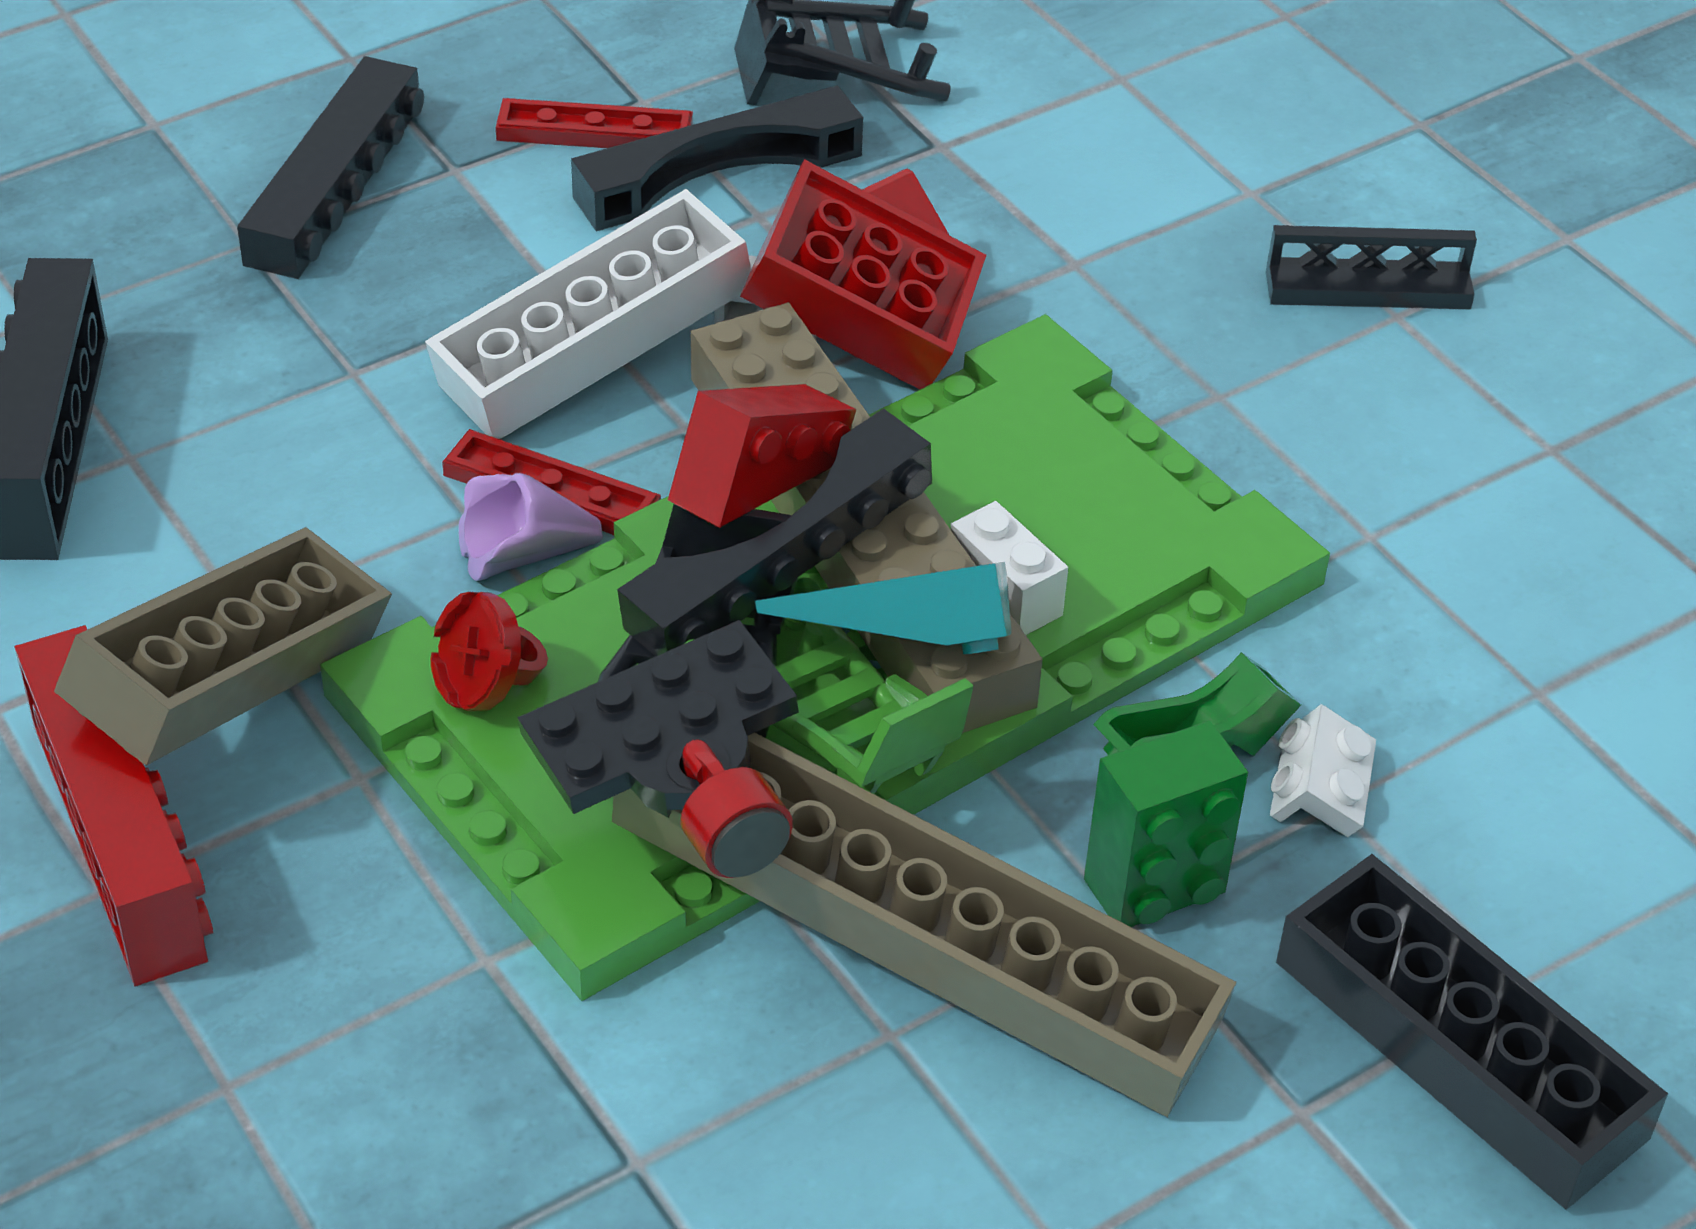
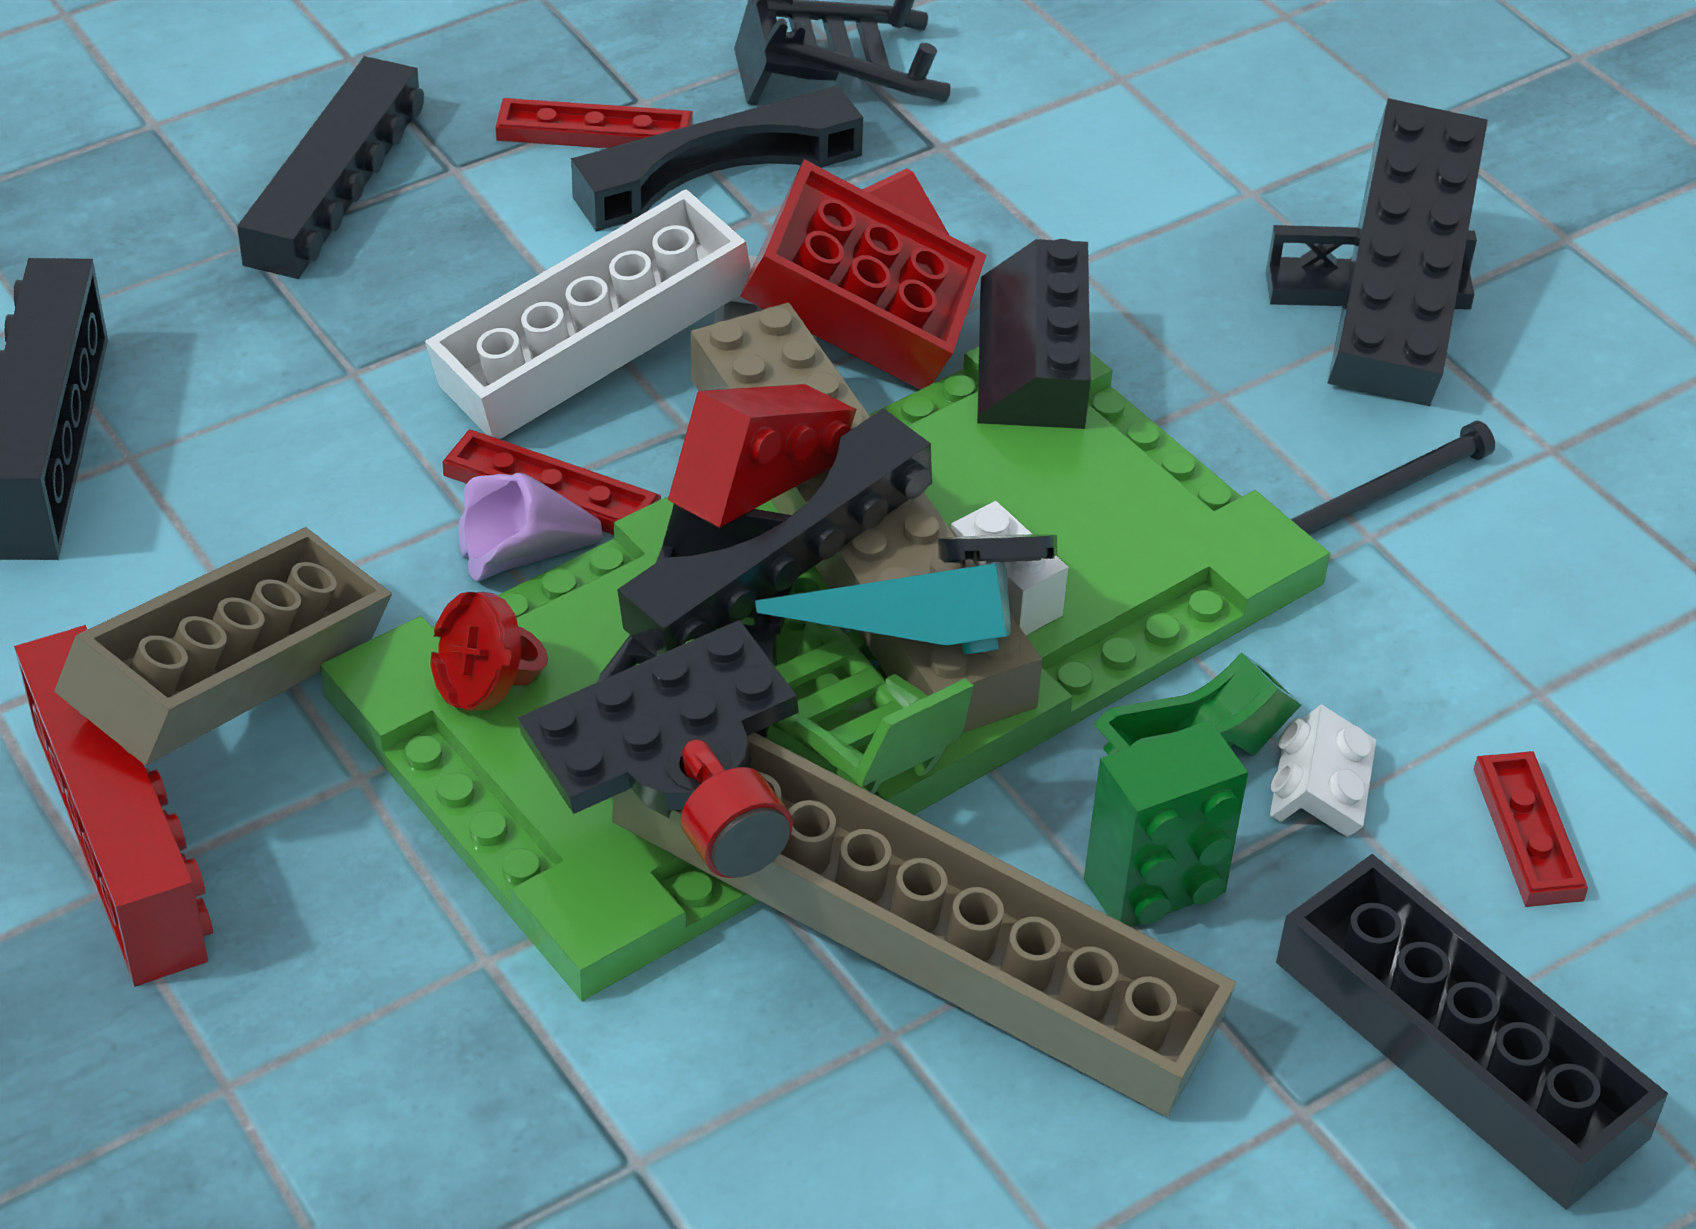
(997, 548): none -> black tile
(1036, 337): none -> black slope
(1408, 253): none -> black brick
(1474, 441): none -> black bar
(1530, 829): none -> red tile

